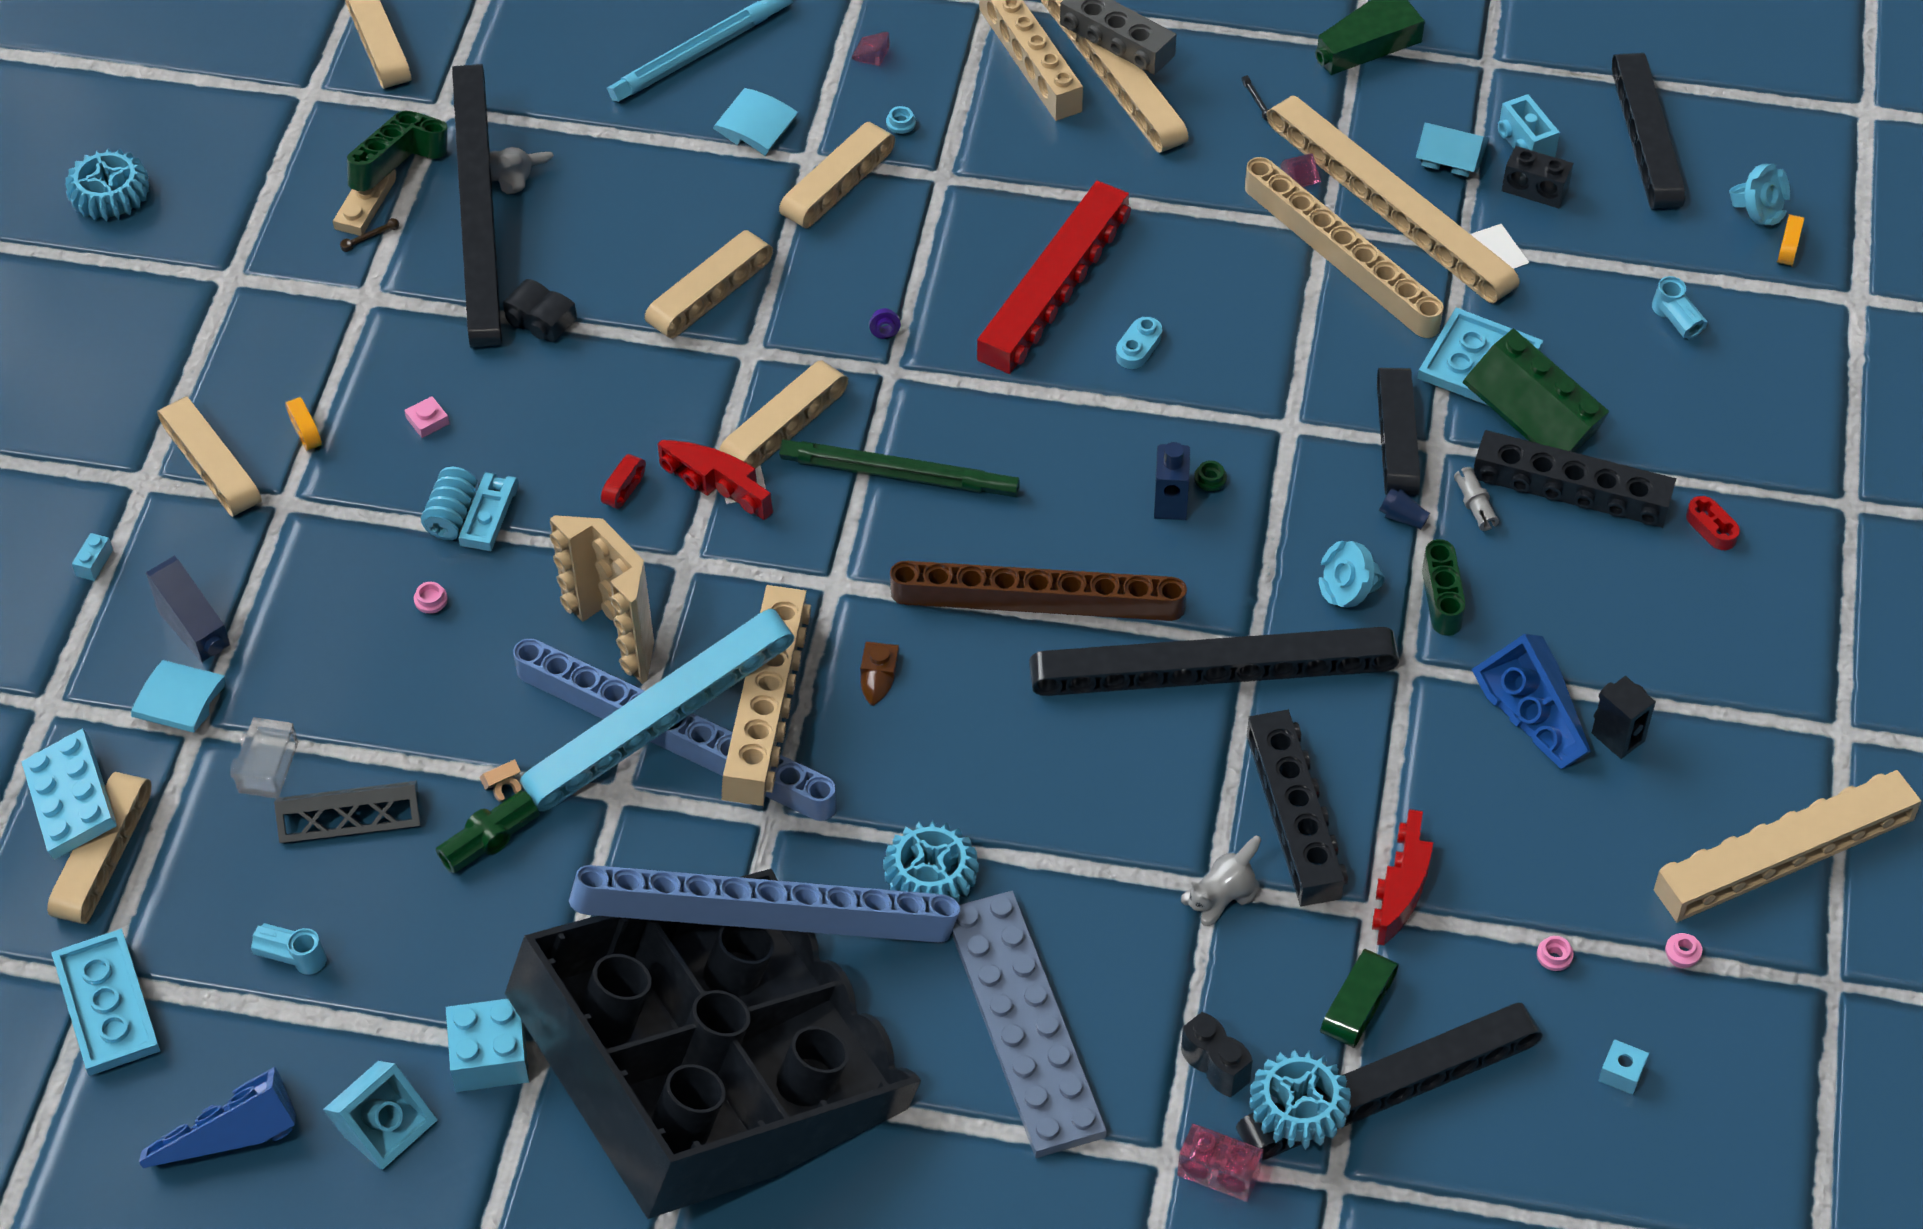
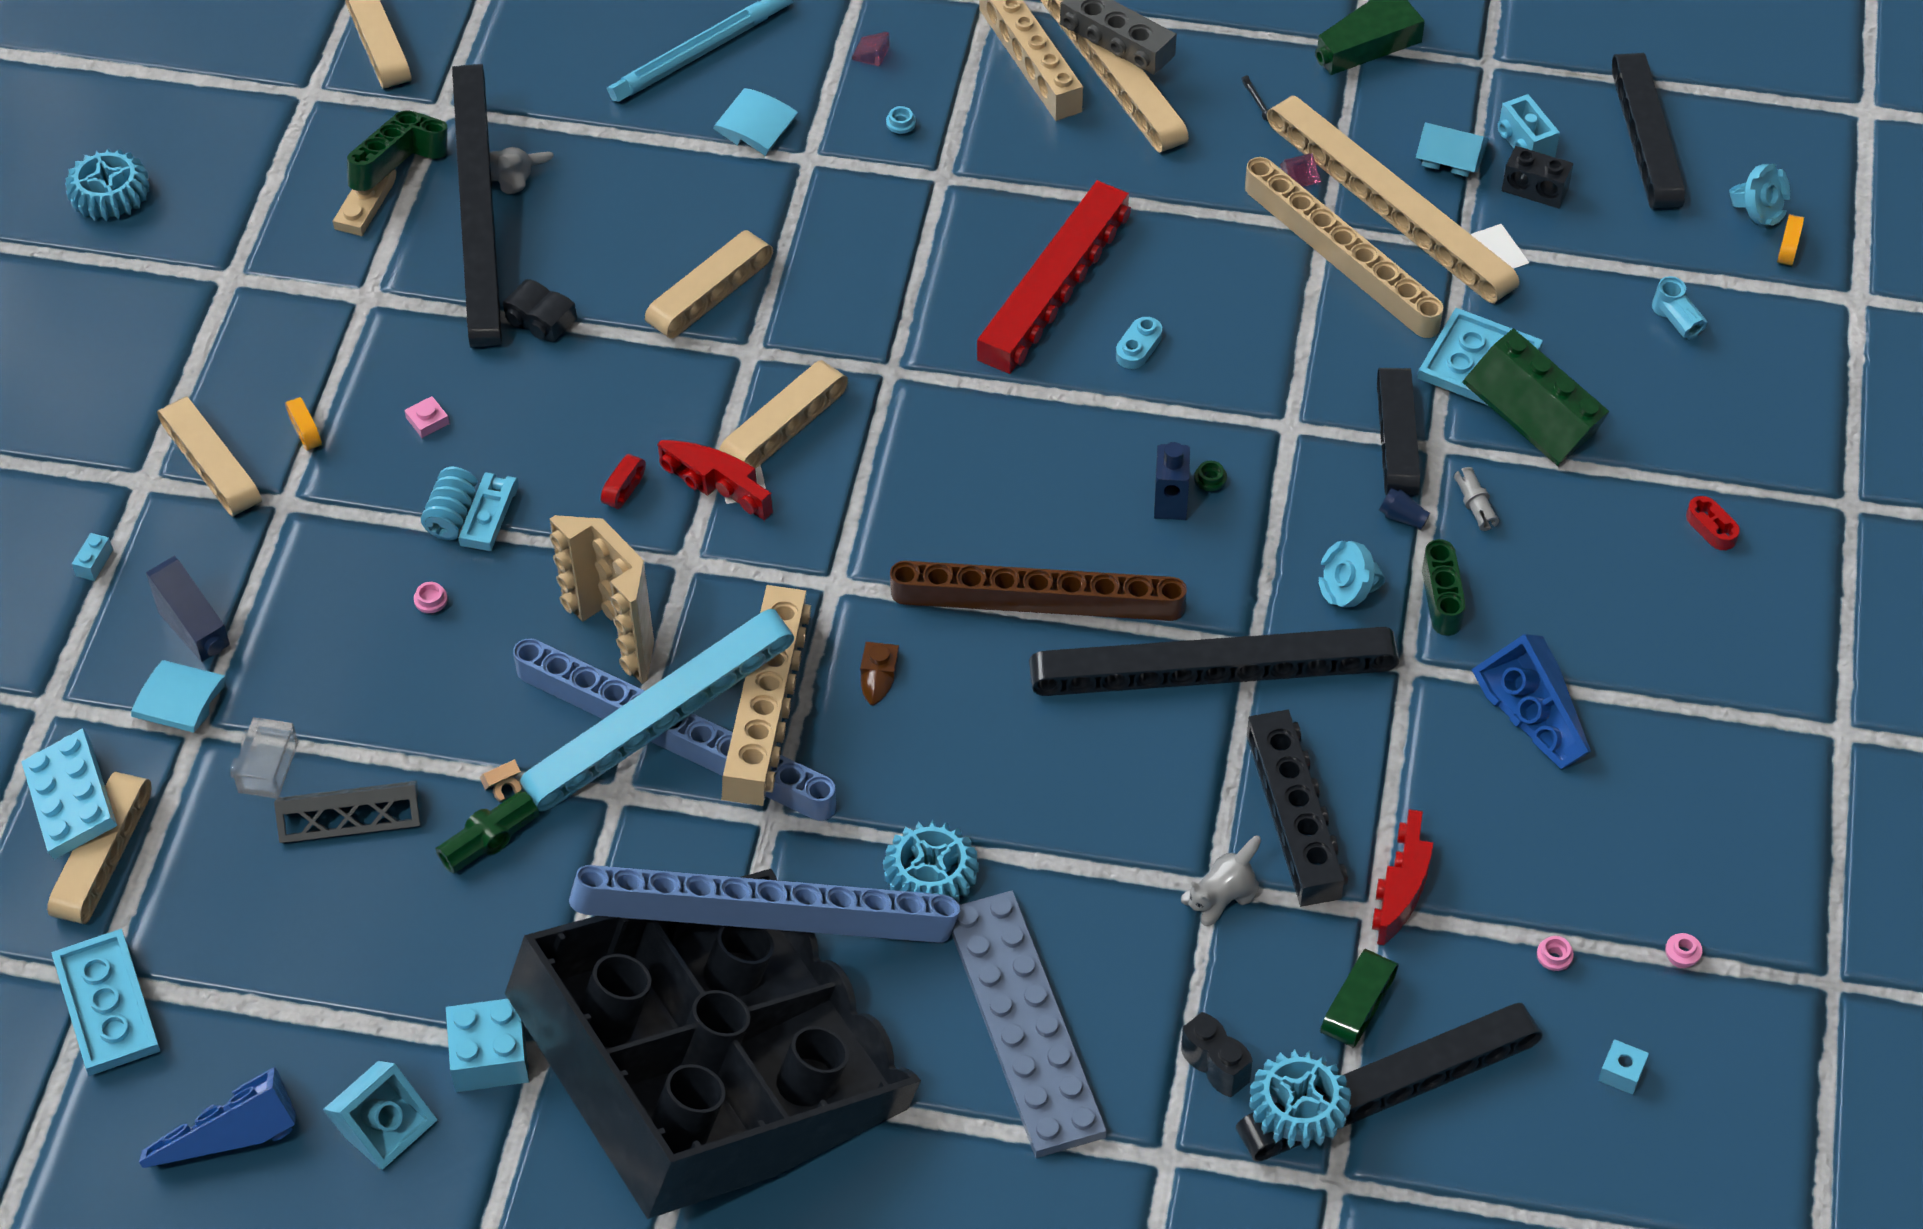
(290, 947): medium azure piece -> none
(347, 244): dark brown hinge -> none
(837, 174): tan beam -> none
(881, 317): dark purple plate -> none
(899, 468): dark green piece -> none
(1220, 1162): clear pink brick -> none
(1574, 478): black brick -> none
(1623, 716): black brick -> none
(1786, 845): tan brick -> none

